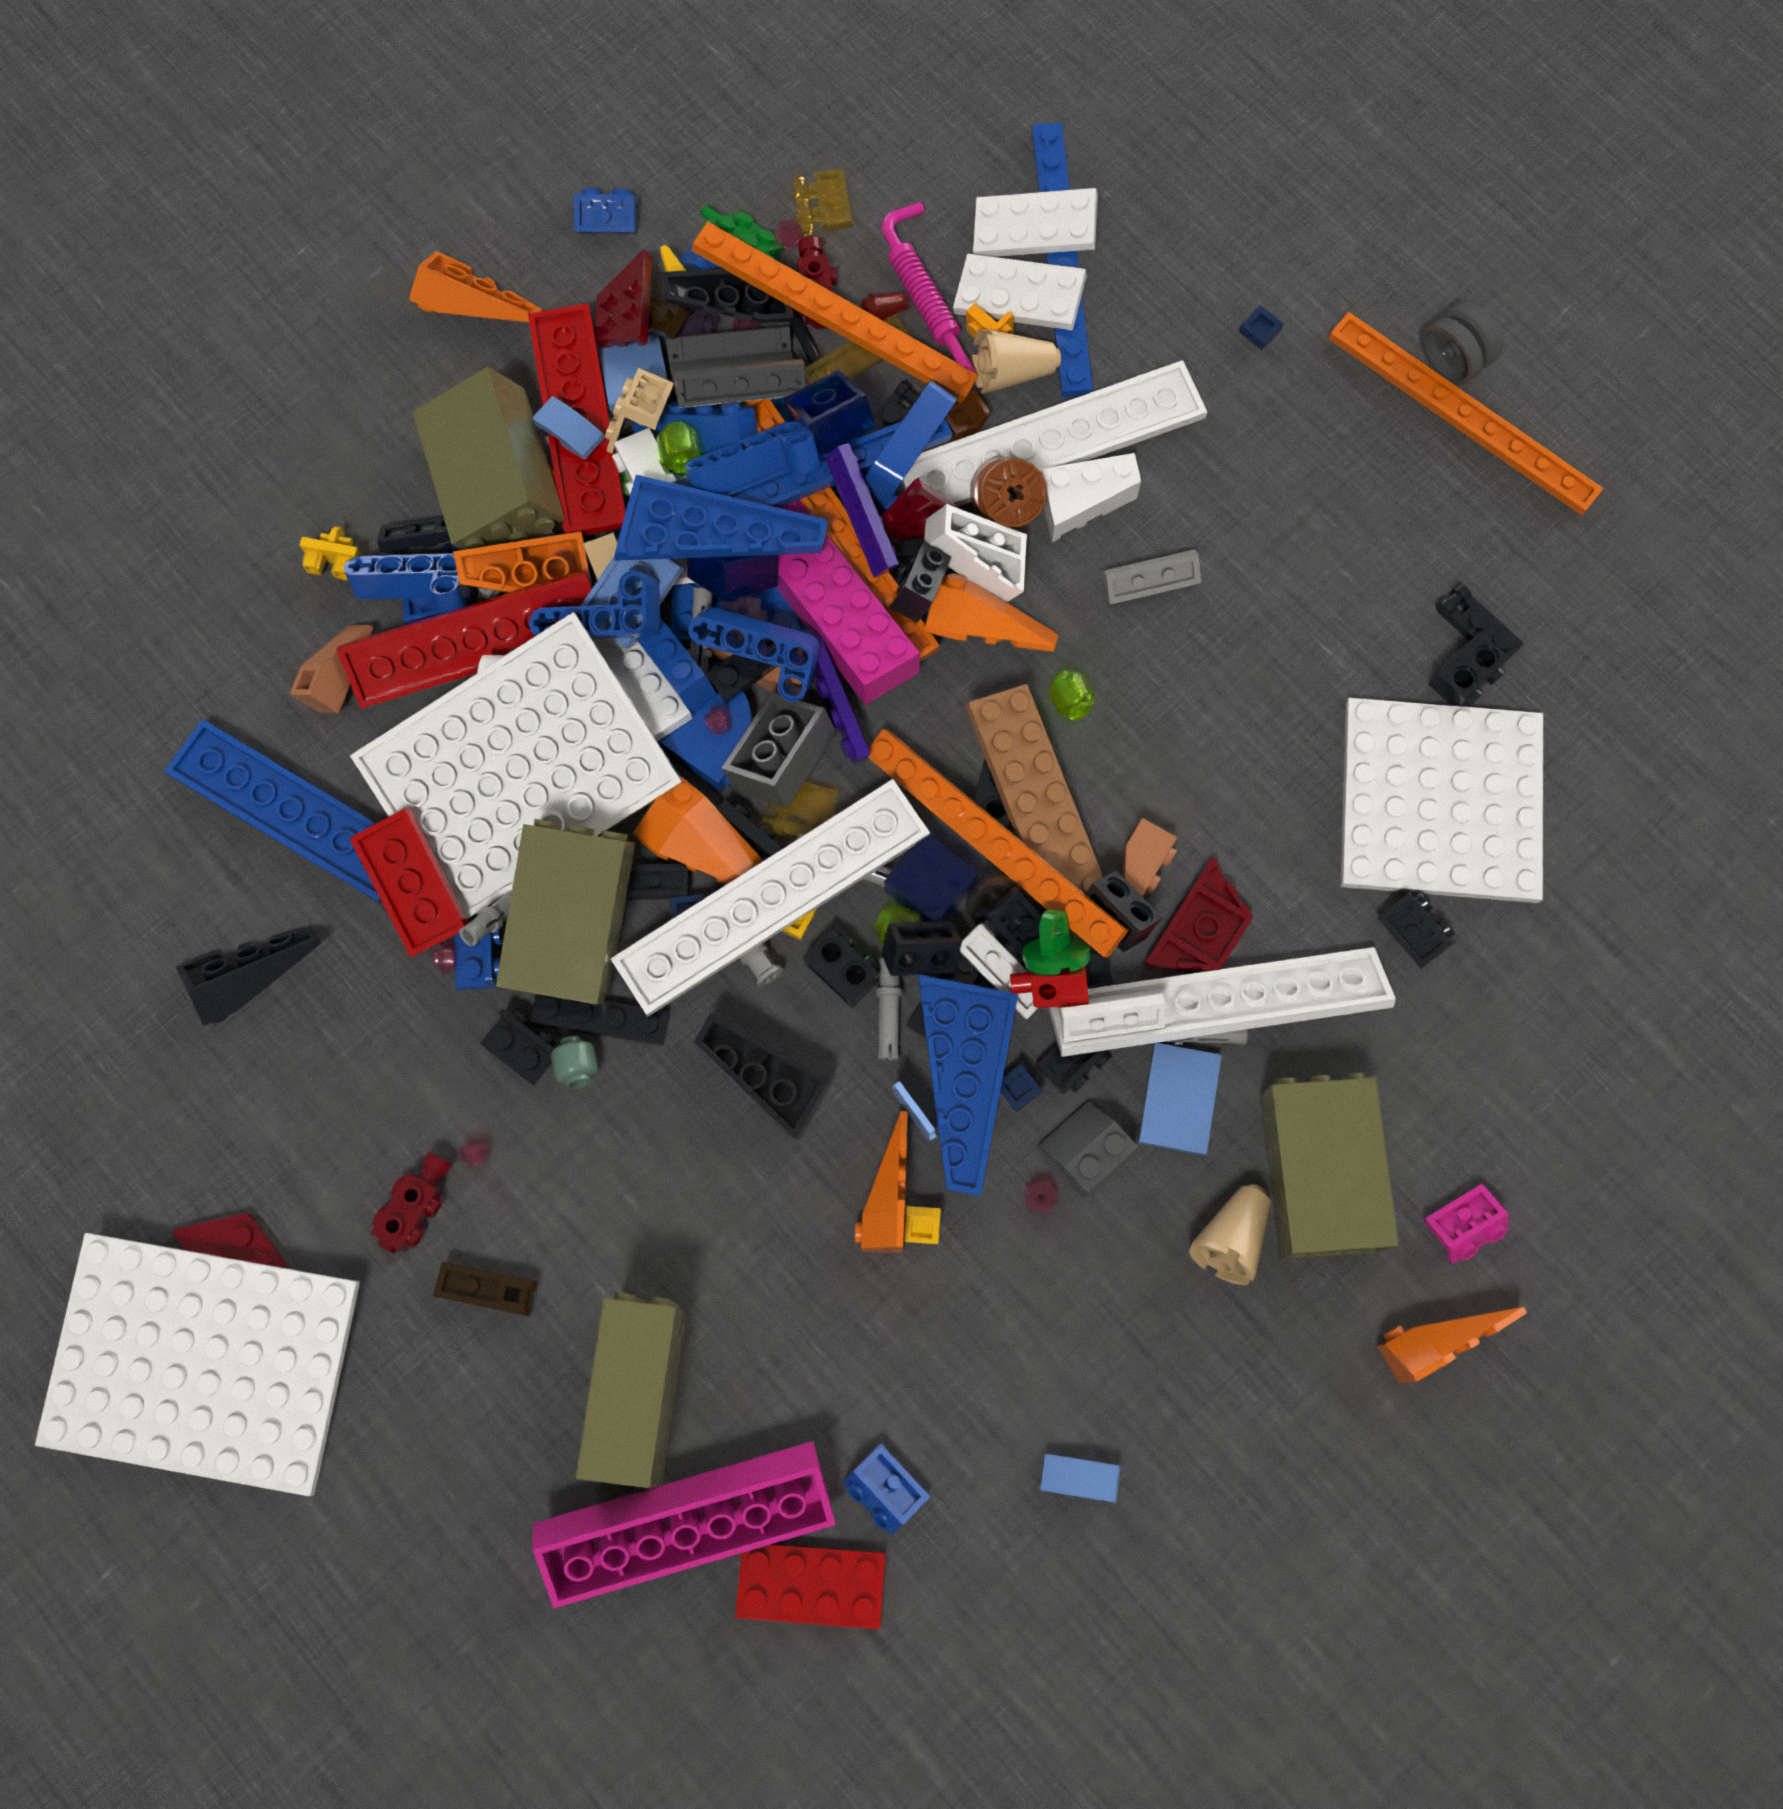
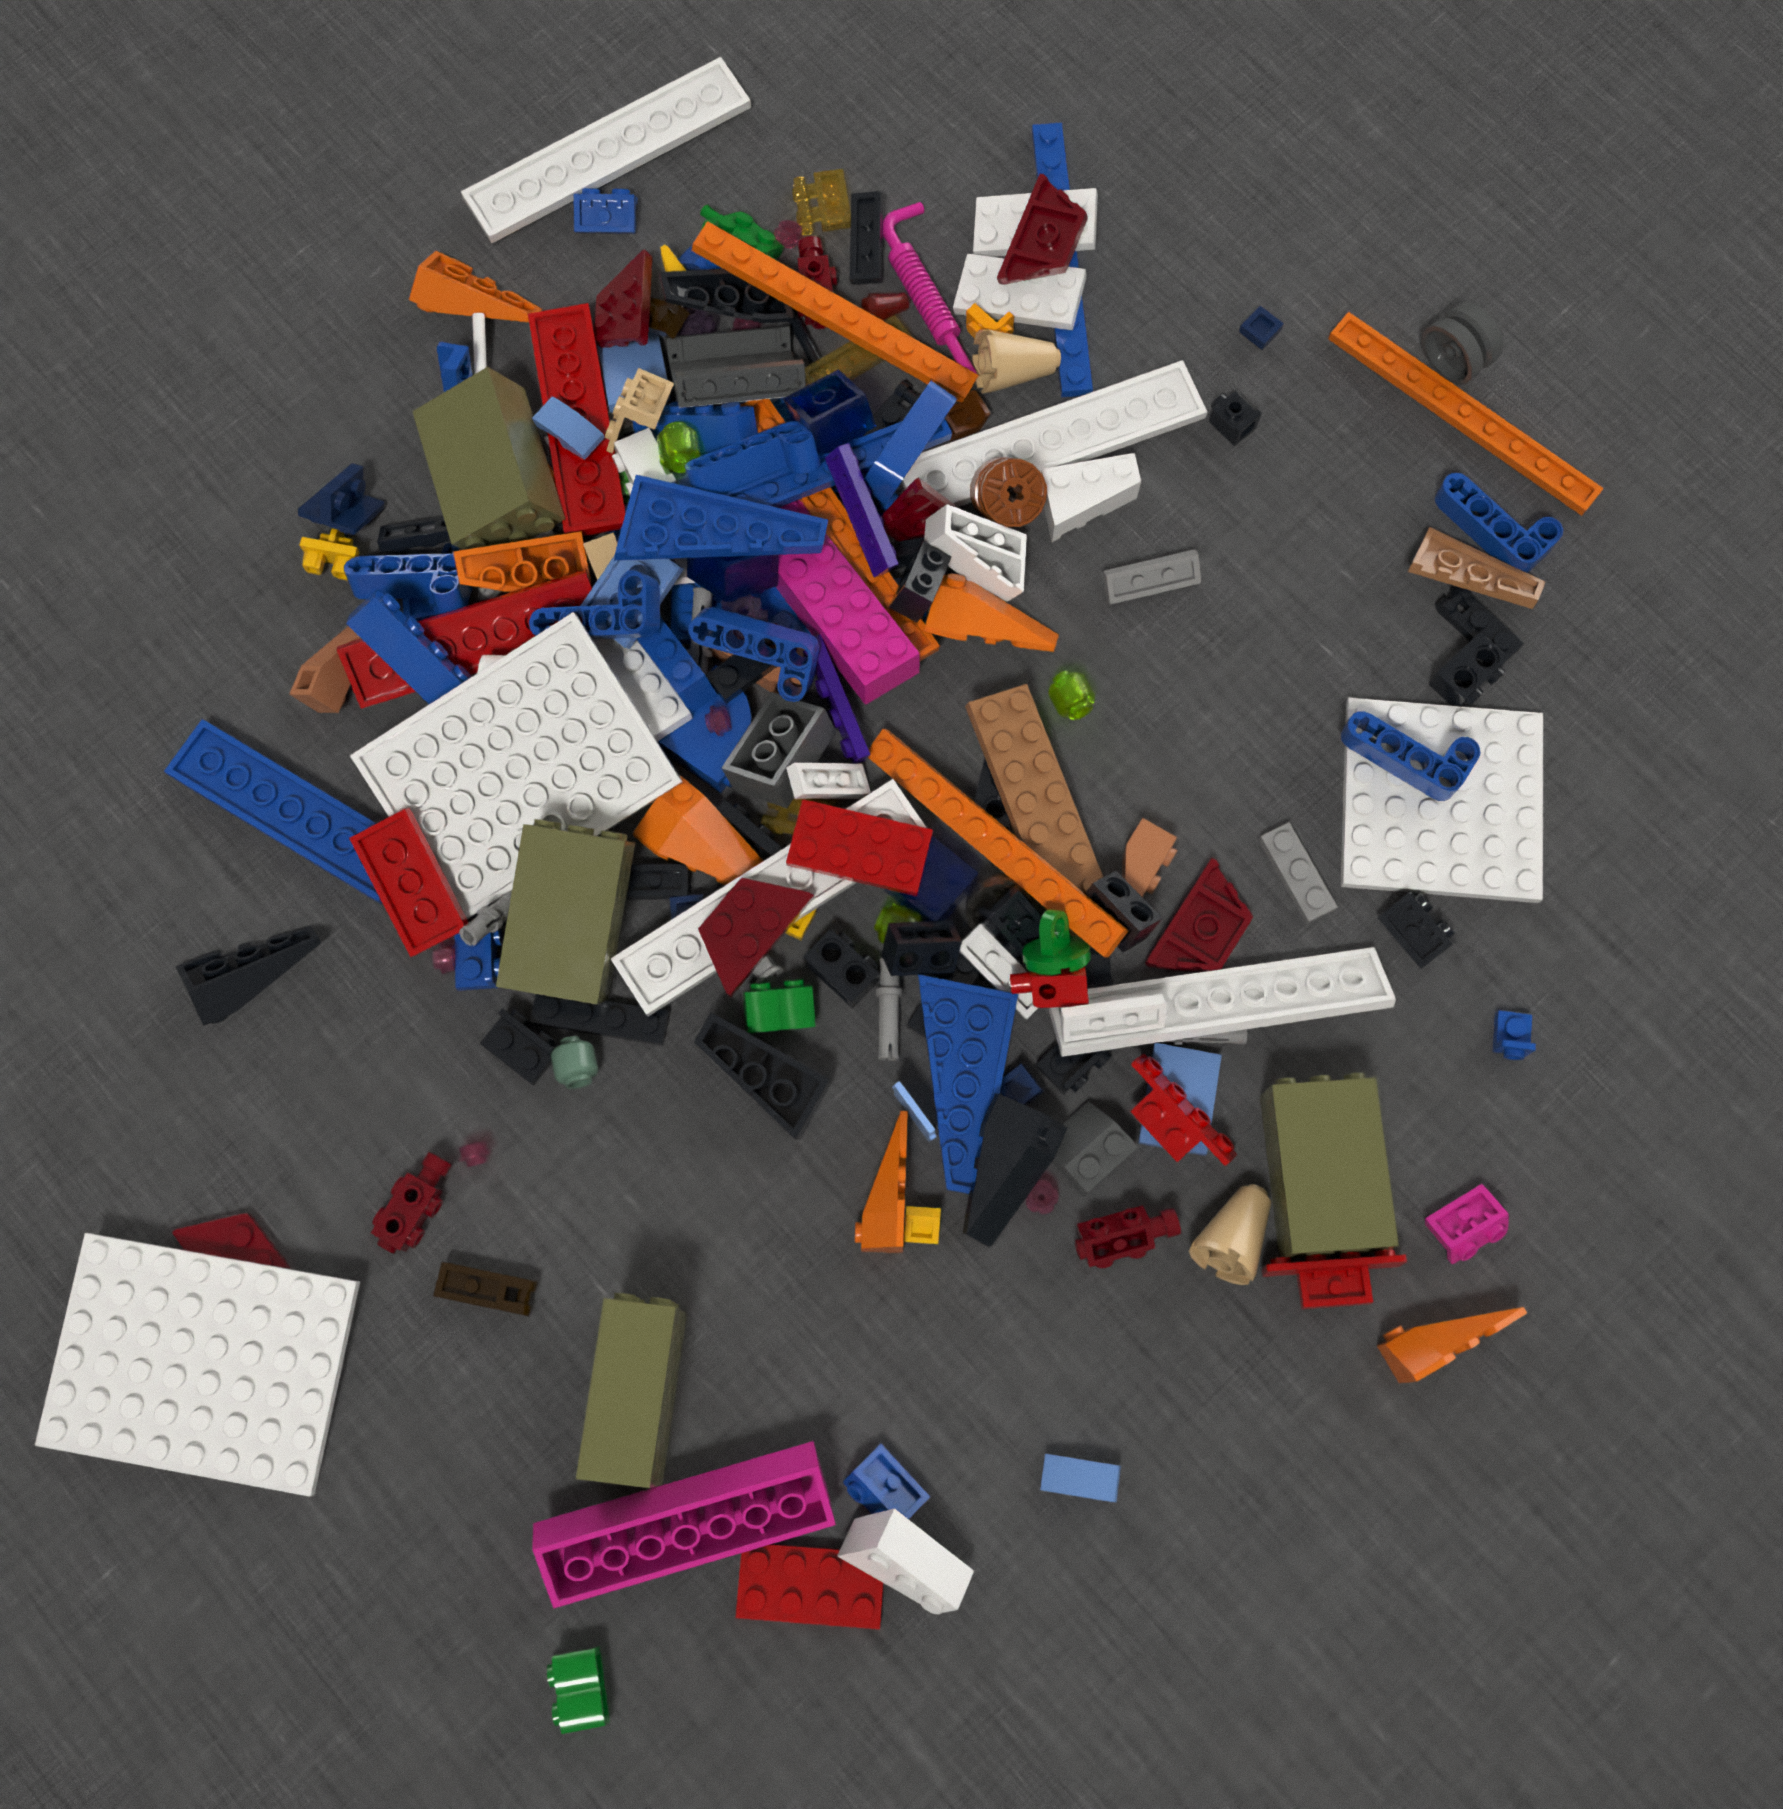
(343, 503): none -> dark blue bracket
(405, 647): none -> blue brick
(454, 364): none -> blue bracket
(479, 341): none -> white bar
(579, 1690): none -> green brick
(606, 149): none -> white plate
(748, 927): none -> dark red wing
(778, 1007): none -> green brick
(828, 781): none -> white plate
(859, 847): none -> red plate
(866, 238): none -> black plate
(906, 1560): none -> white wedge
(1013, 1157): none -> black wedge
(1043, 236): none -> dark red wing
(1123, 1235): none -> dark red brick
(1173, 1118): none -> red bracket
(1233, 417): none -> black brick
(1297, 873): none -> light grey plate
(1335, 1281): none -> red bracket
(1408, 749): none -> blue beam
(1468, 568): none -> medium nougat wing
(1493, 520): none -> blue beam
(1513, 1035): none -> blue bracket

